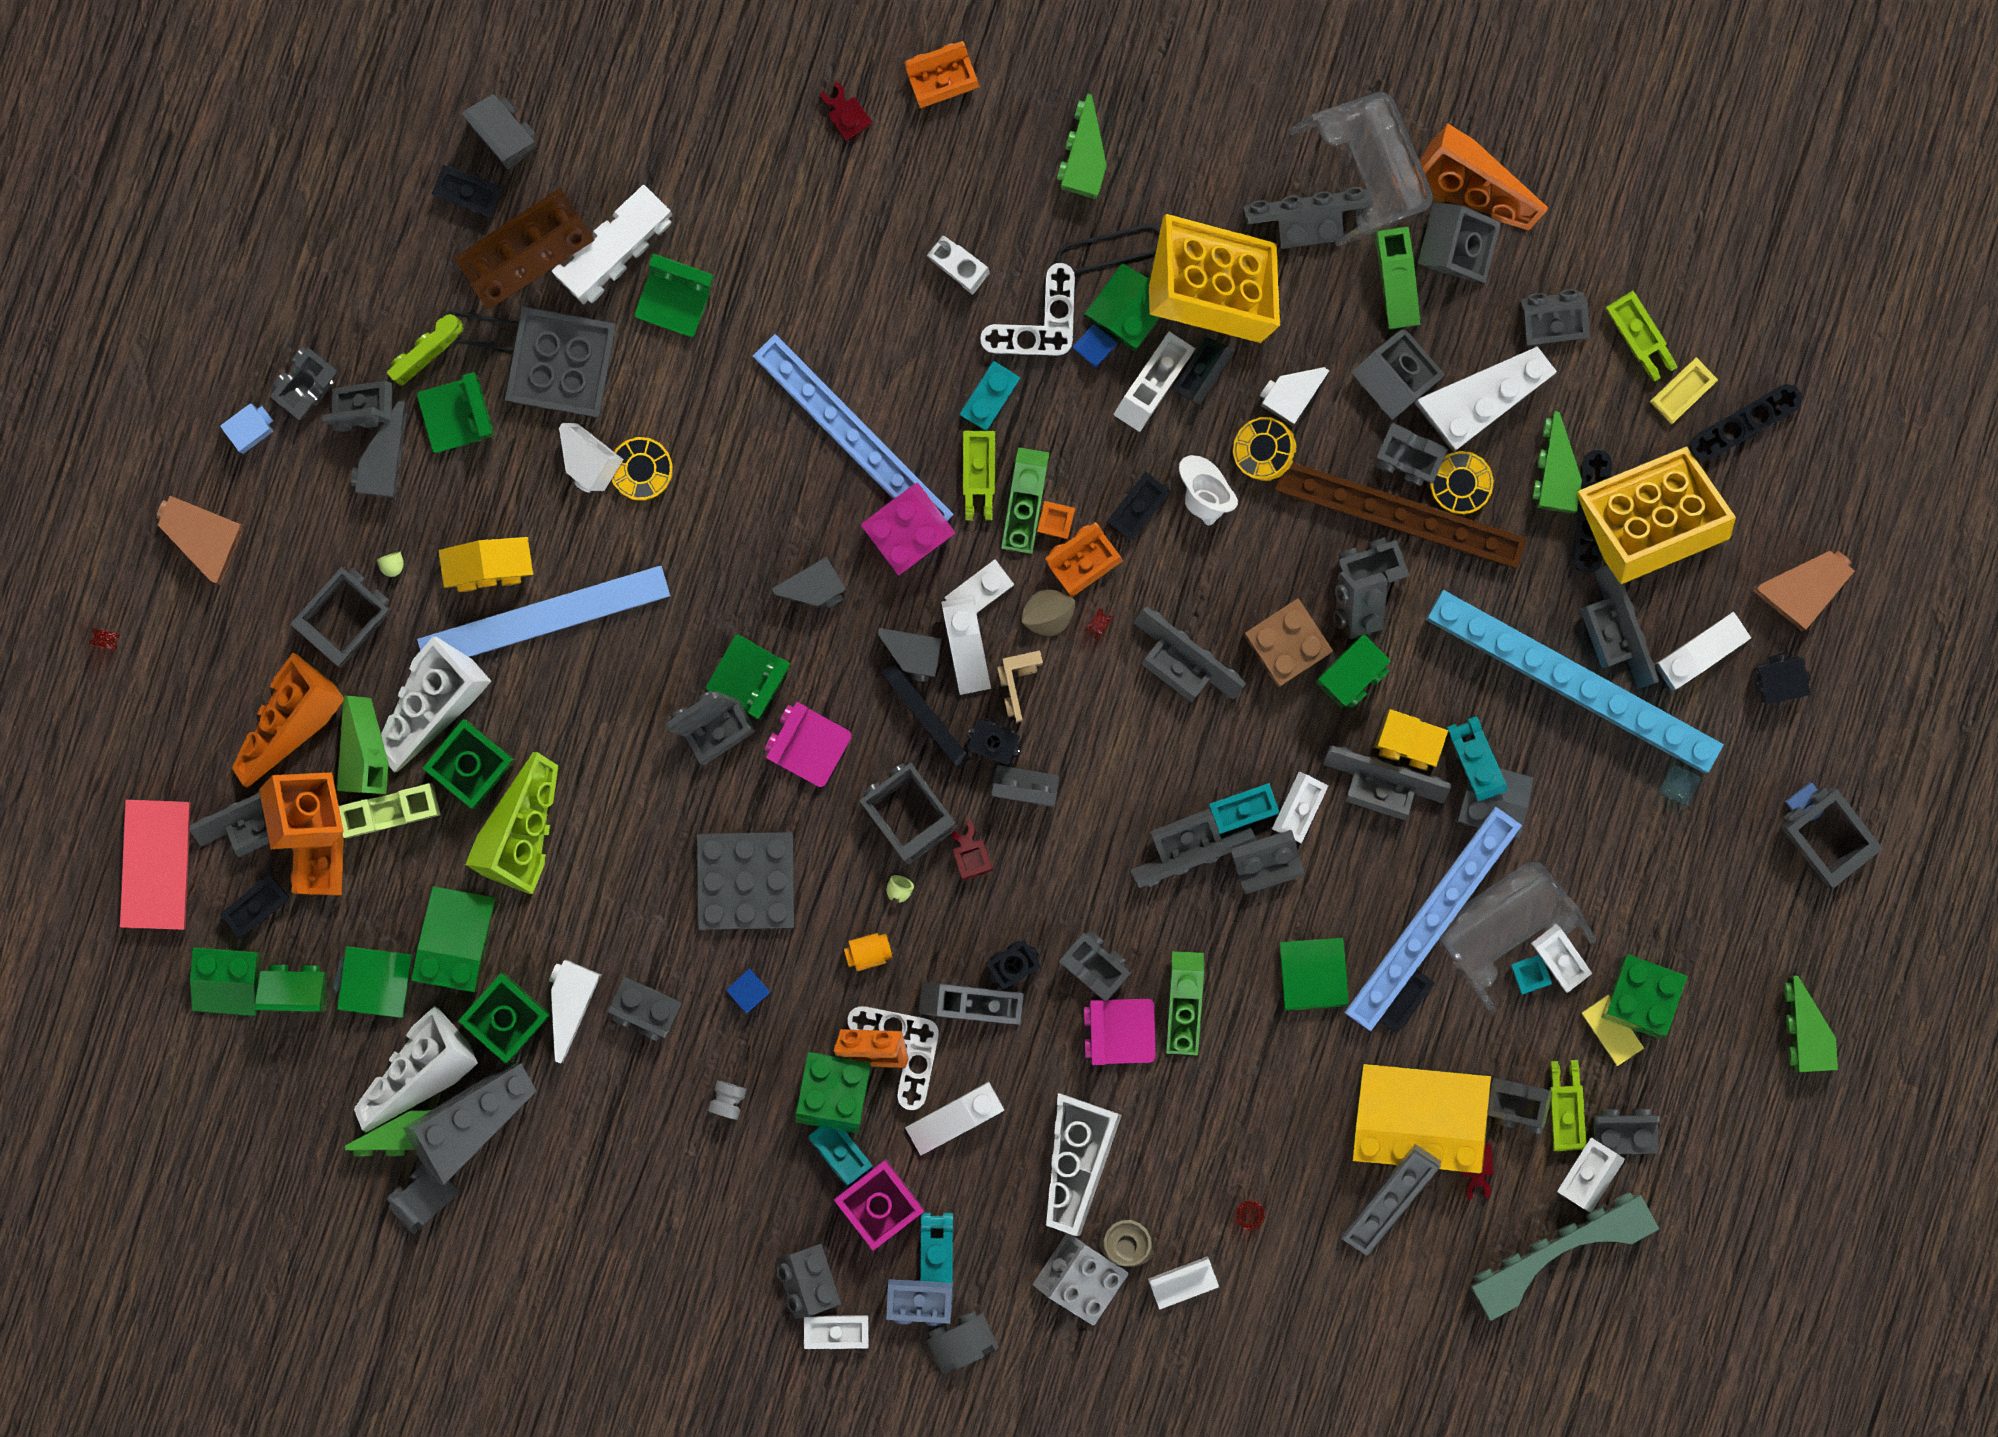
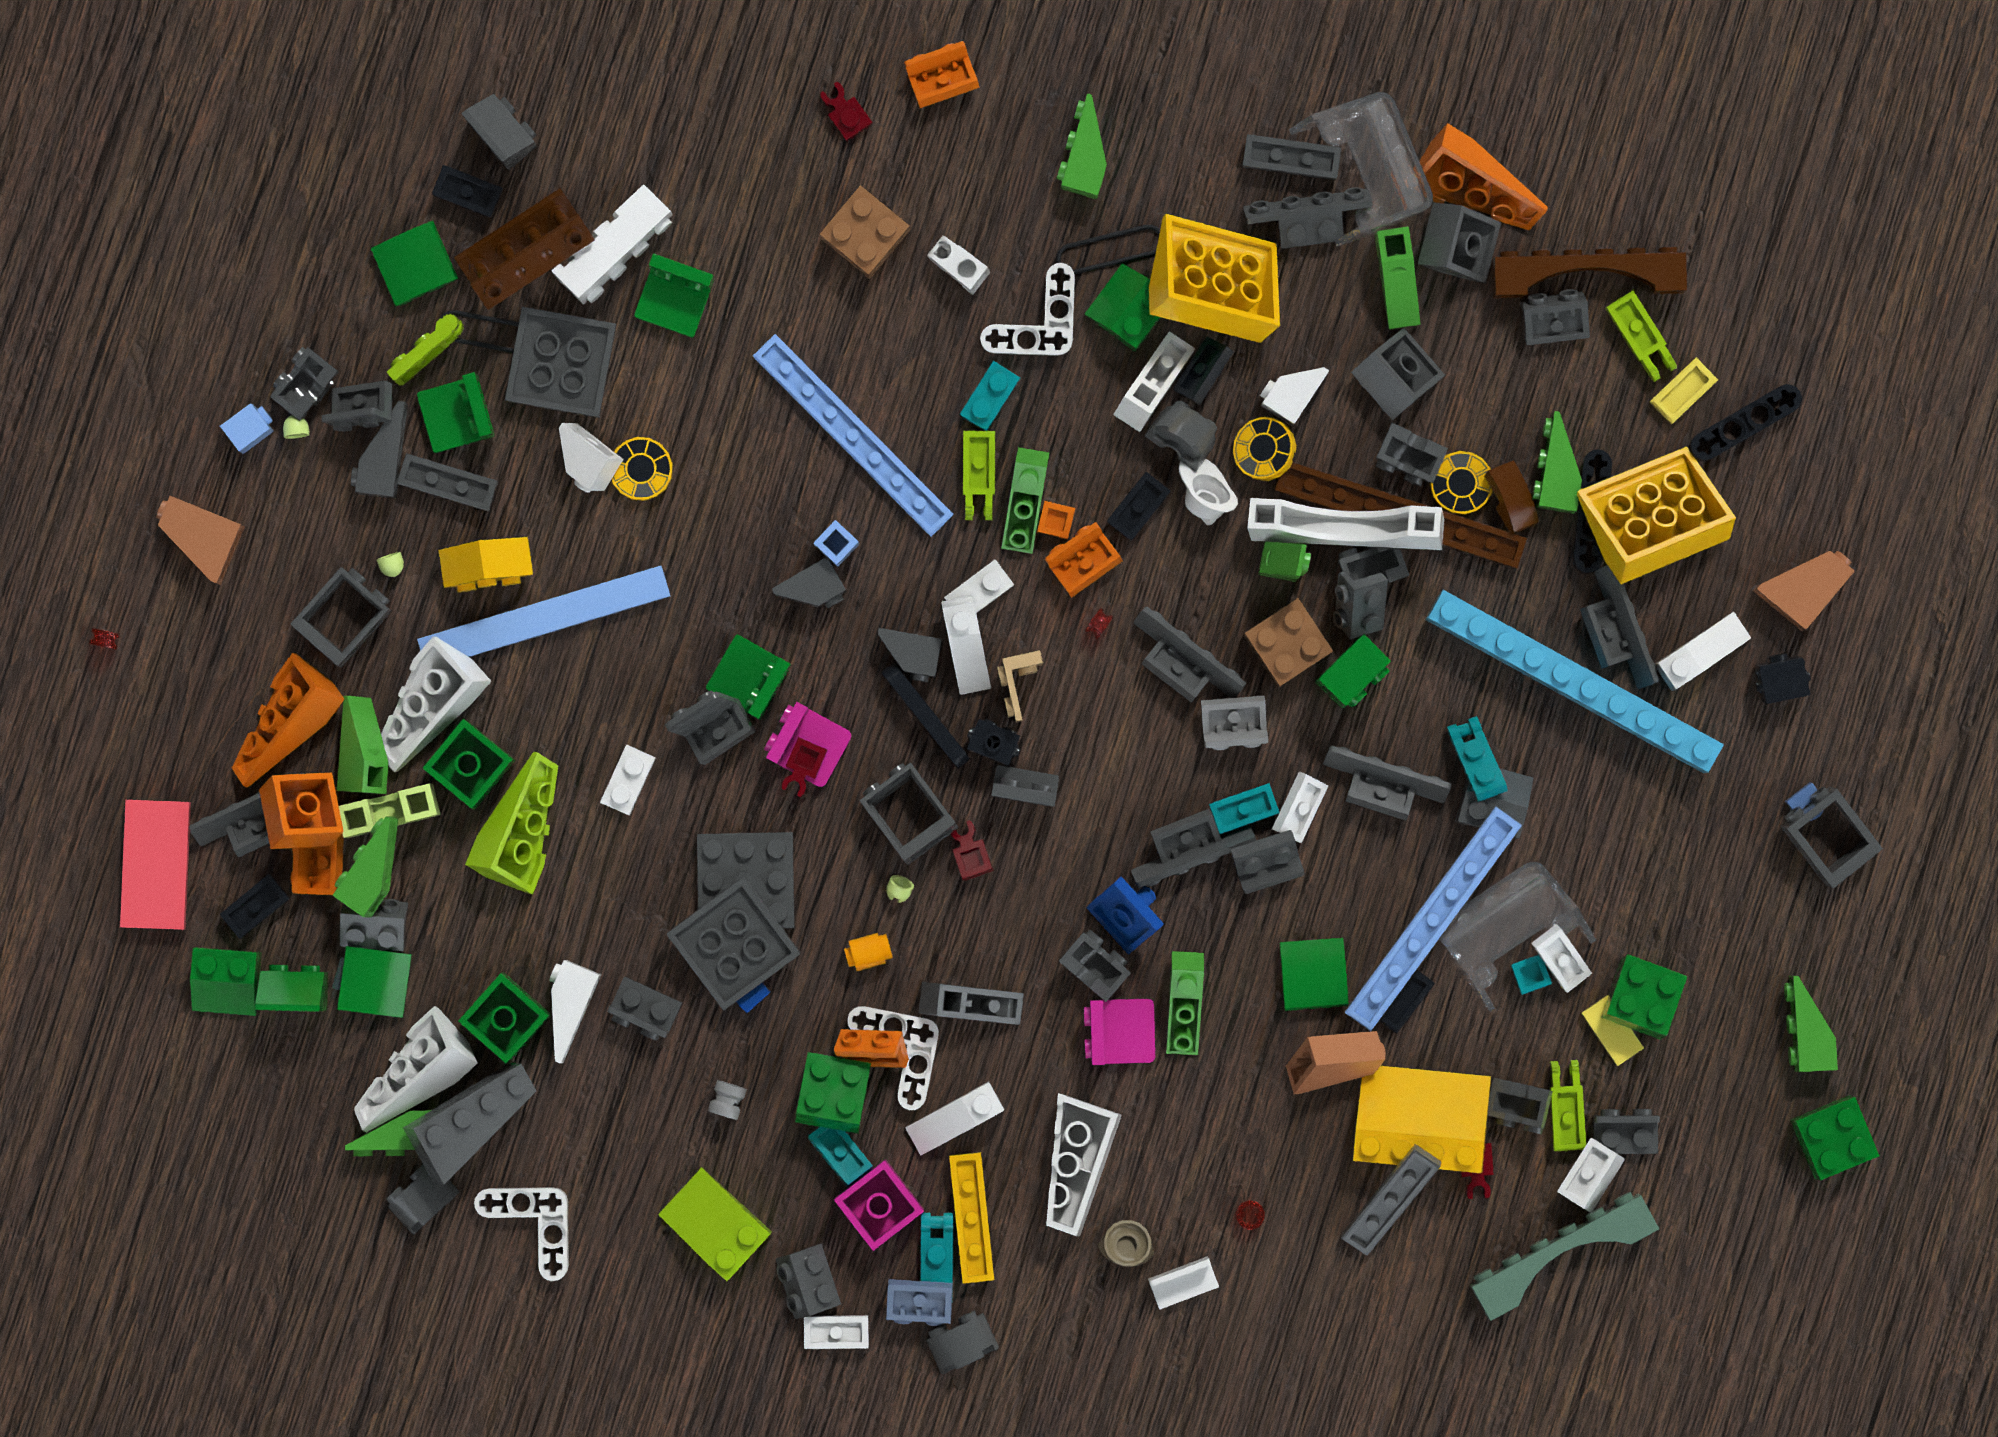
(294, 428): none -> yellowish green hinge
(370, 875): none -> bright green slope
(381, 931): none -> dark grey bracket
(414, 263): none -> green slope
(447, 482): none -> dark grey plate
(453, 939): green slope -> none
(545, 1218): none -> white beam
(628, 780): none -> white plate
(714, 1224): none -> lime slope
(733, 943): none -> dark grey plate
(805, 761): none -> dark red plate
(836, 543): none -> light blue brick
(865, 232): none -> medium nougat brick
(908, 528): dark pink brick -> none
(971, 1217): none -> yellow plate
(999, 964): black head -> none
(1048, 612): dark tan piece -> none
(1080, 1279): light grey bracket -> none
(1094, 346): blue slope -> none
(1126, 914): none -> blue tile
(1185, 432): none -> dark grey cylinder
(1234, 722): none -> light grey bracket
(1284, 561): none -> bright green slope
(1291, 157): none -> dark grey plate
(1334, 1060): none -> nougat slope
(1394, 528): none -> white arch
(1411, 739): yellow brick -> none
(1477, 401): white wedge -> none
(1515, 500): none -> reddish brown slope
(1660, 271): none -> reddish brown arch
(1679, 784): clear light blue plate -> none
(1834, 1137): none -> green brick

